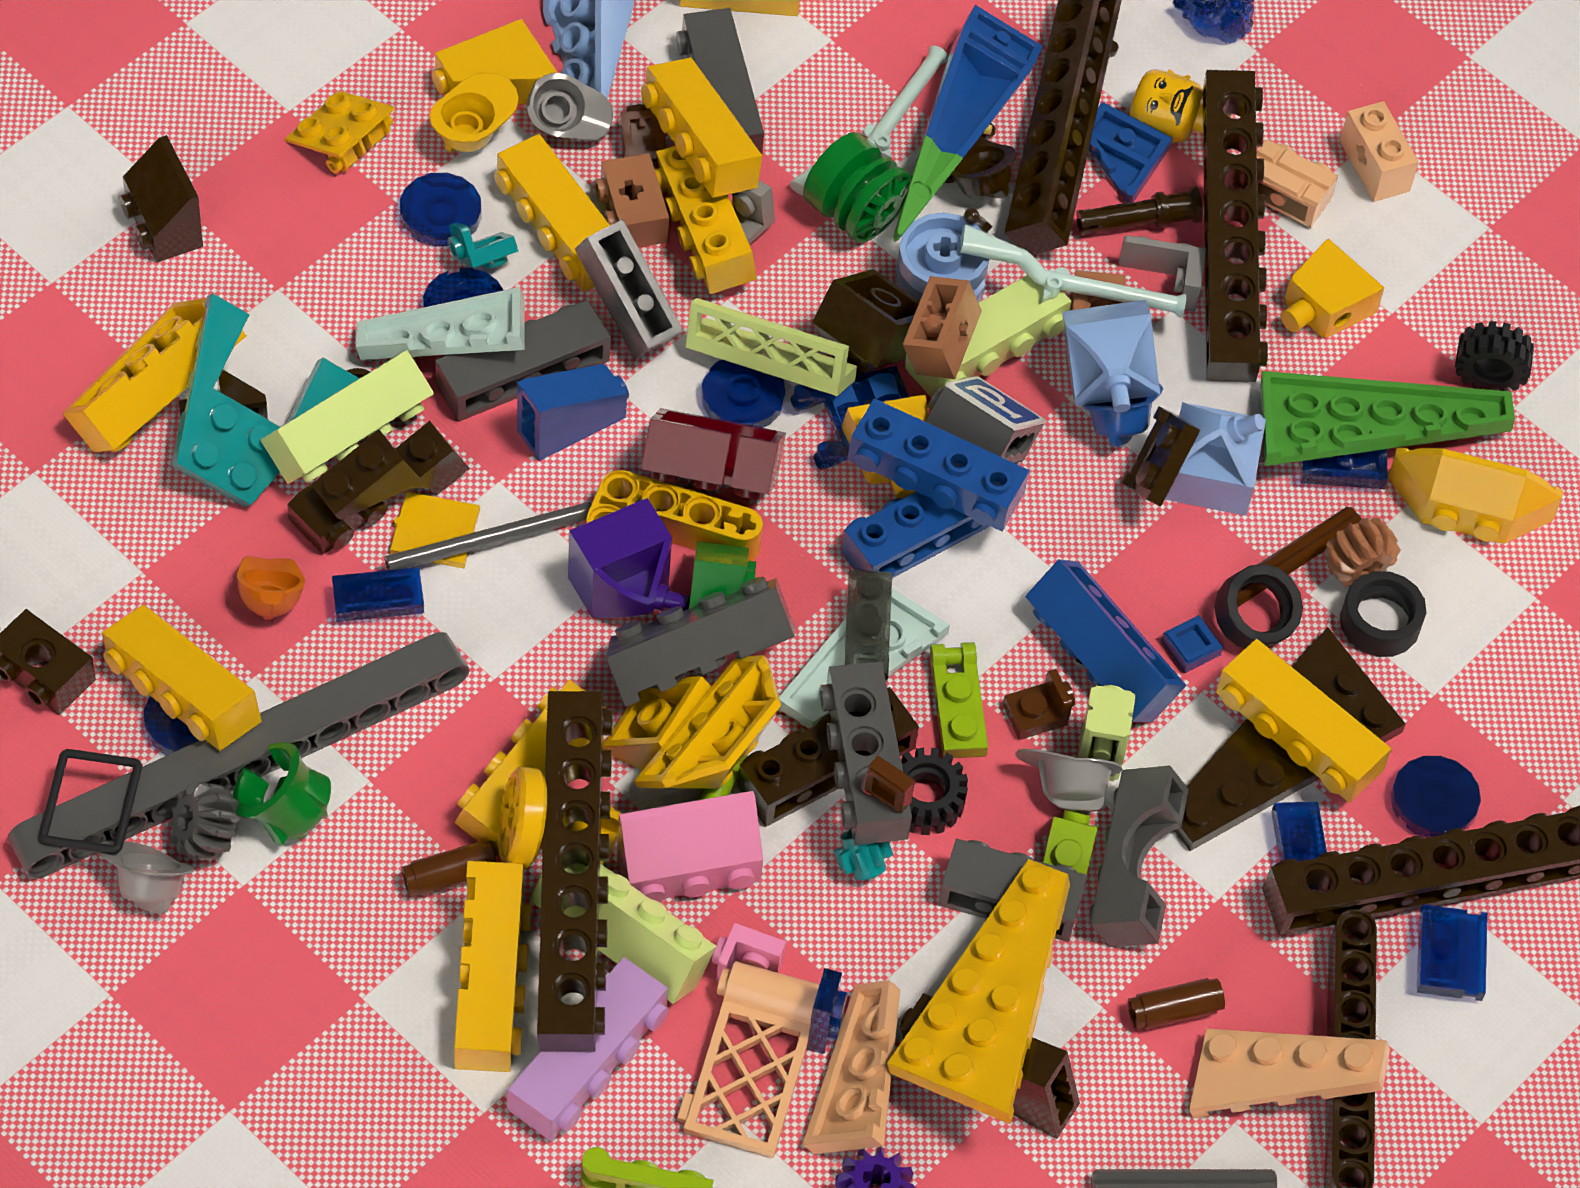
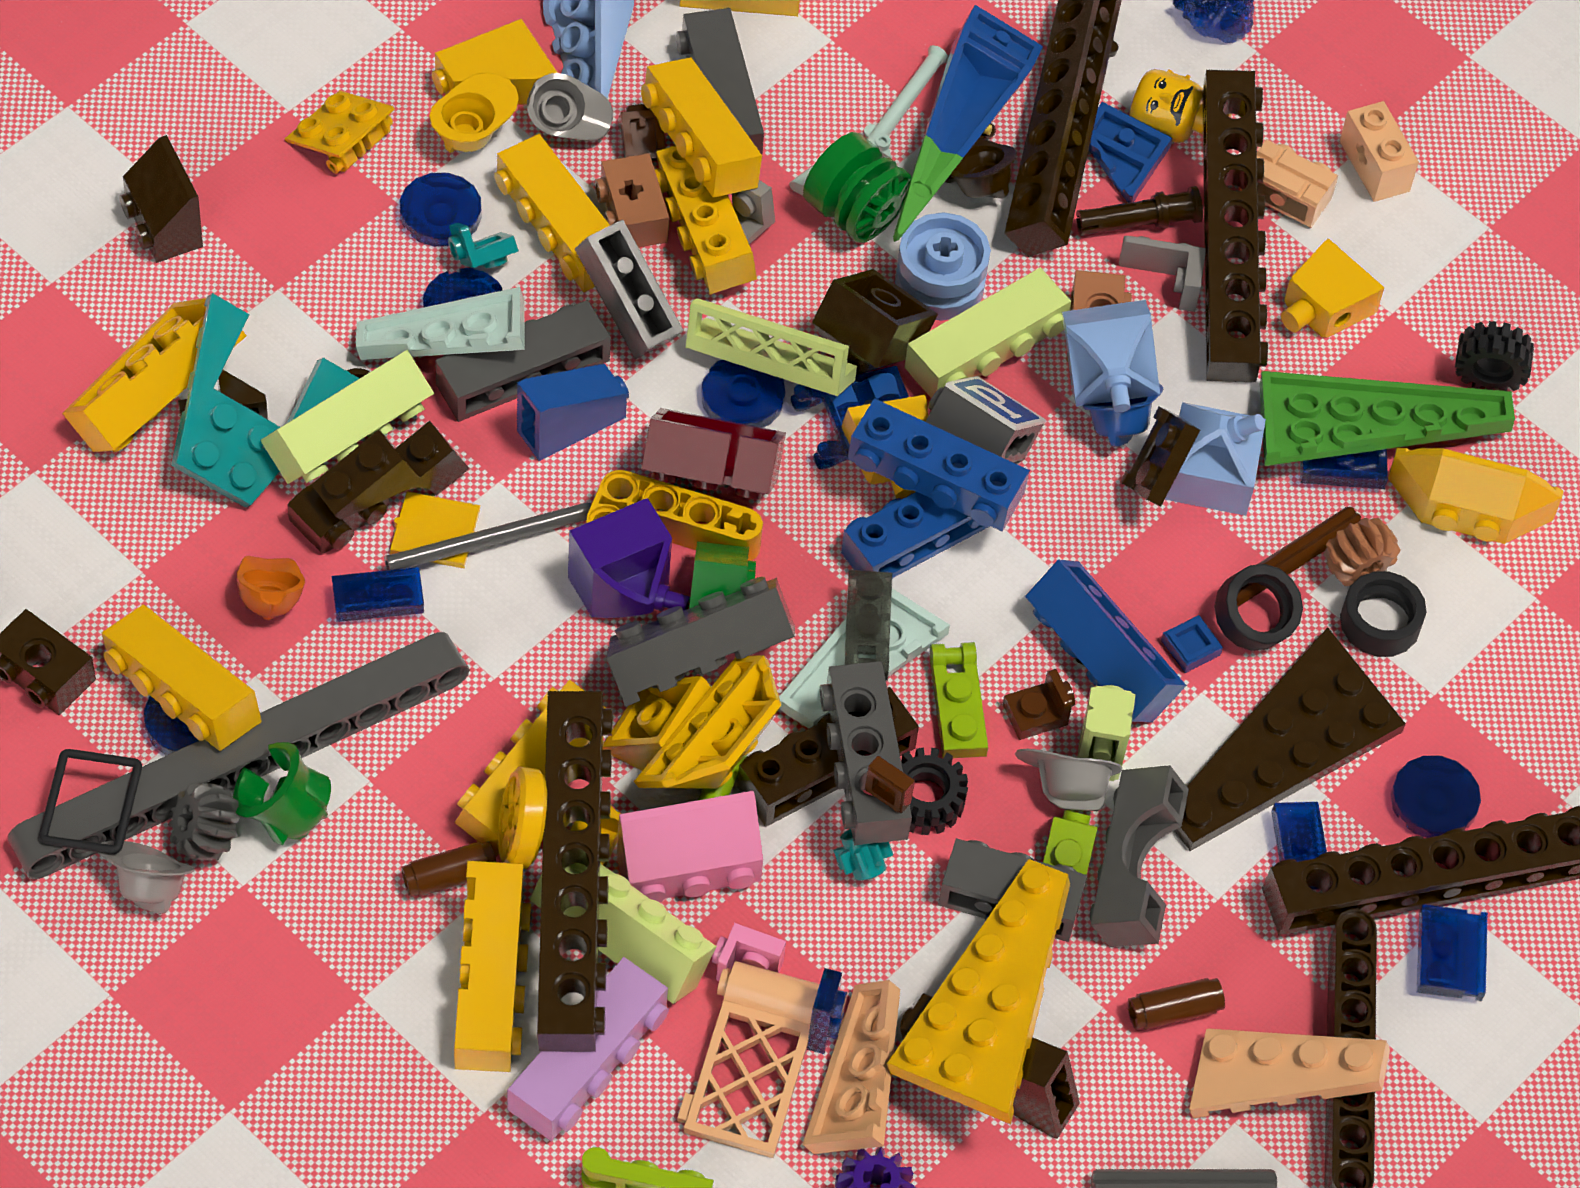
(942, 327): nougat brick -> none
(971, 216): dark brown hinge -> none
(987, 246): light aqua piece -> none
(1303, 721): yellow brick -> none

